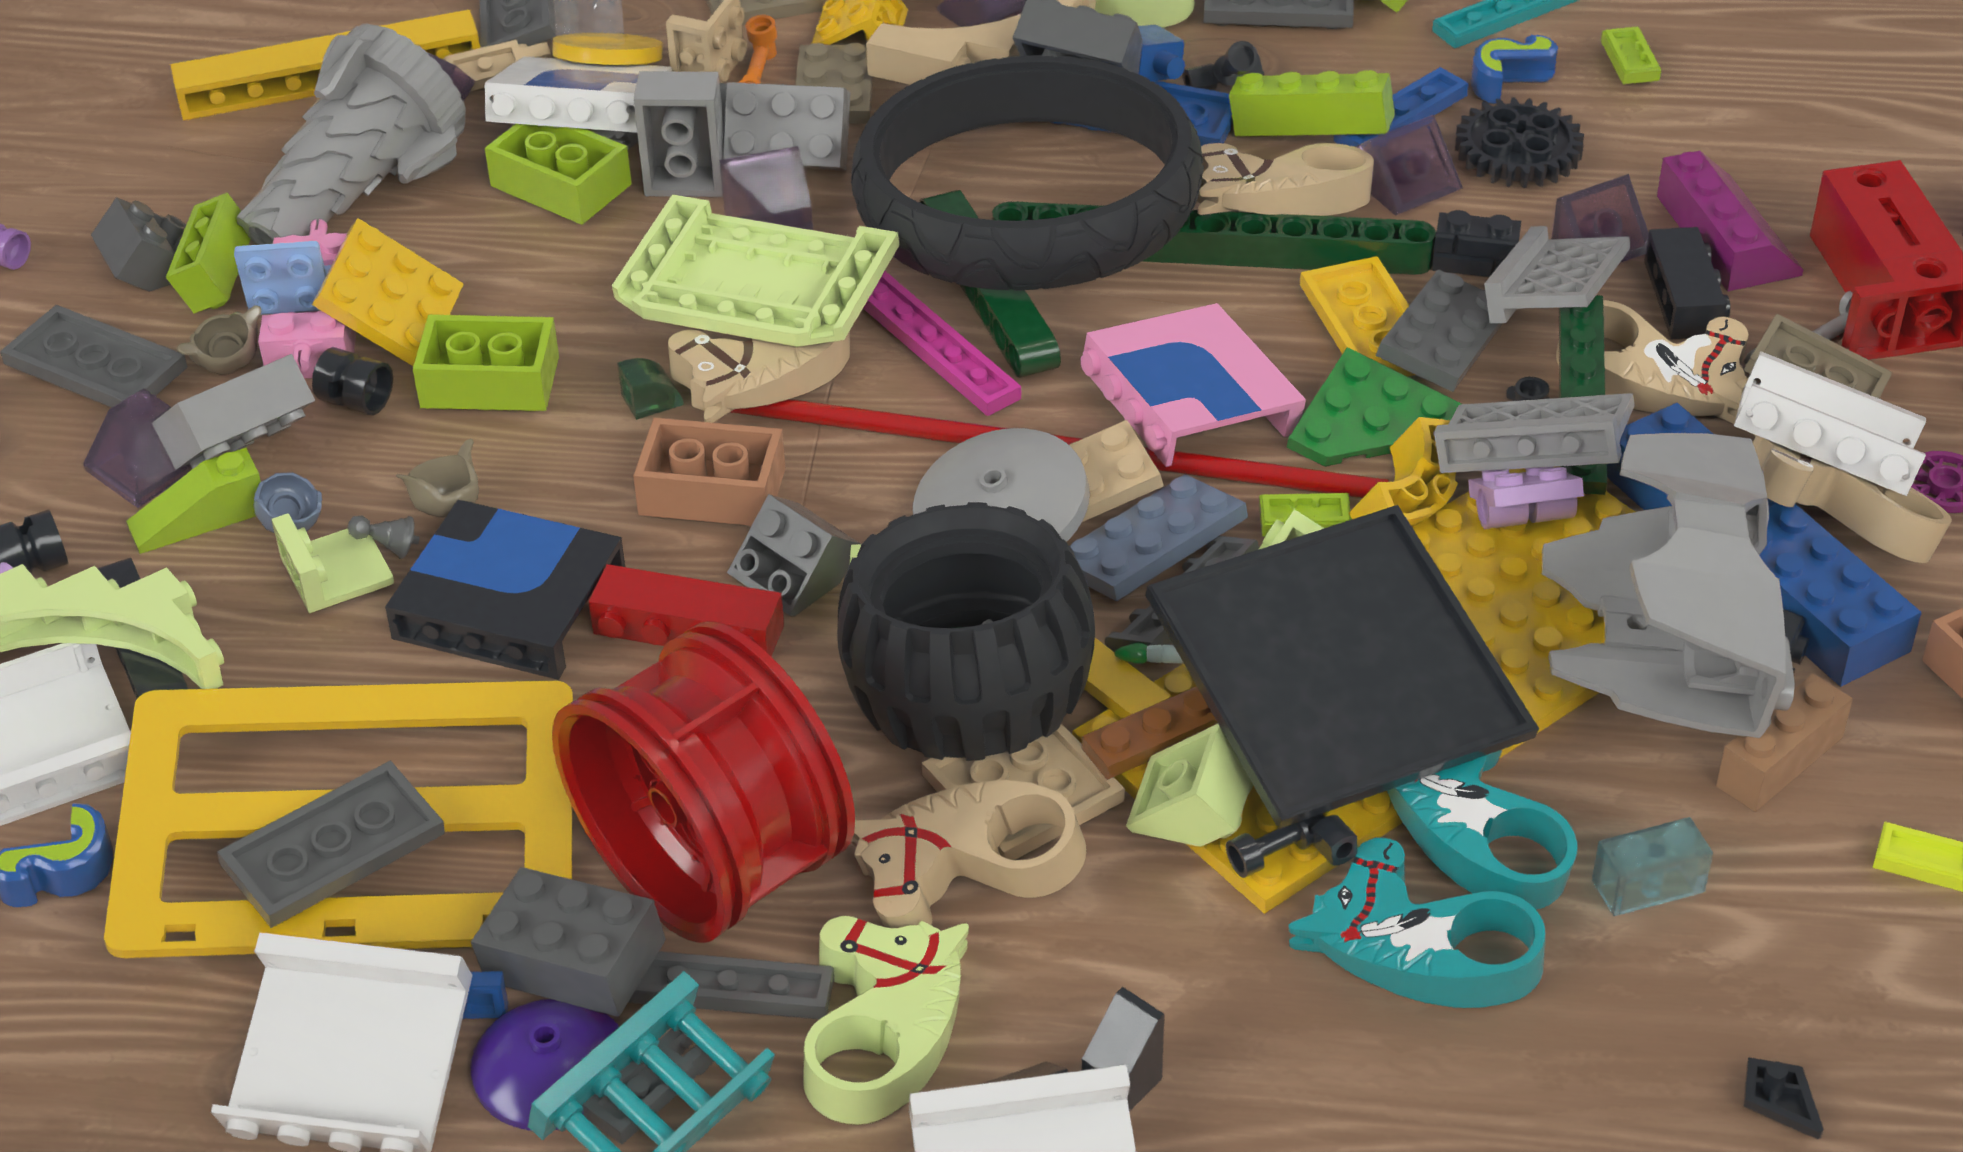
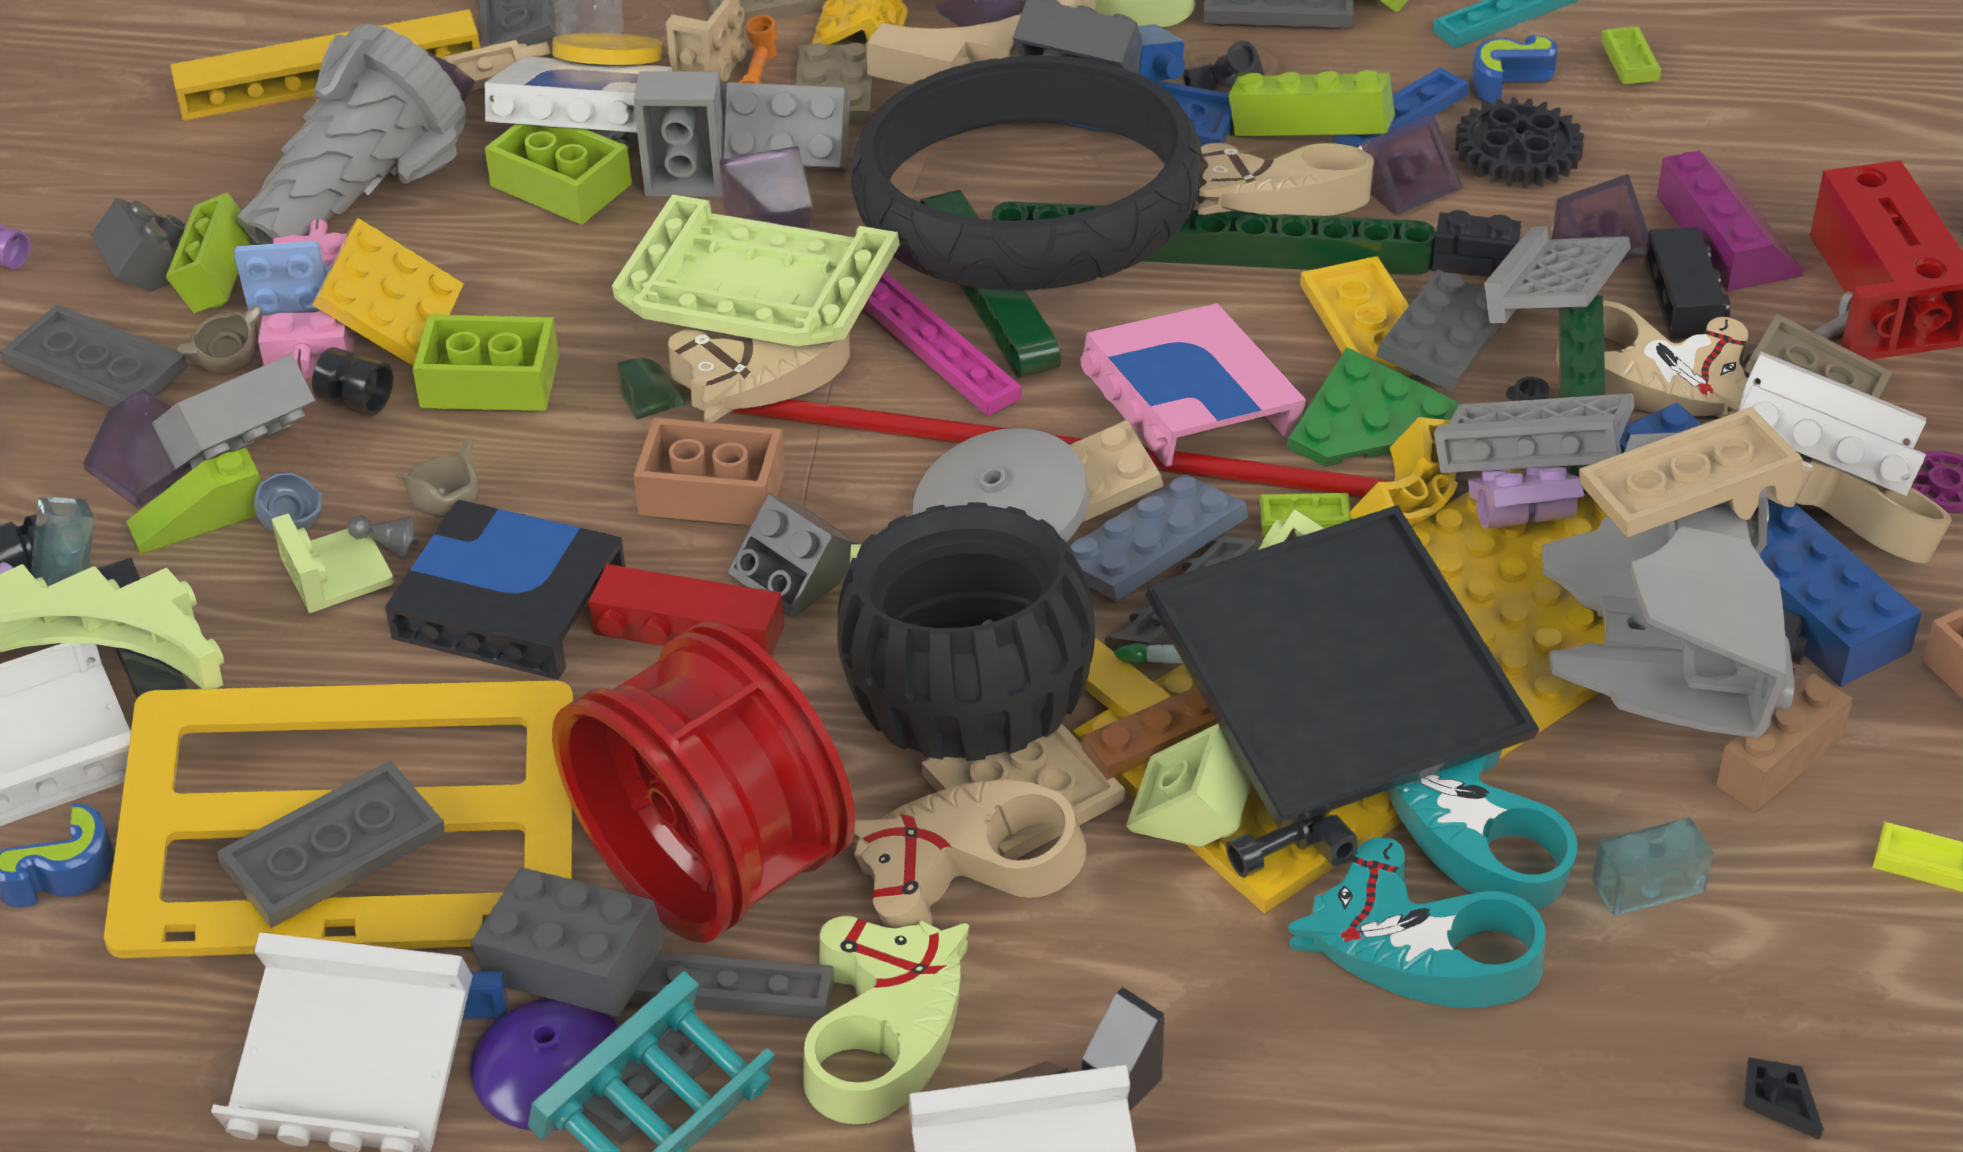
(61, 538): none -> clear light blue brick
(1694, 471): none -> tan hinge

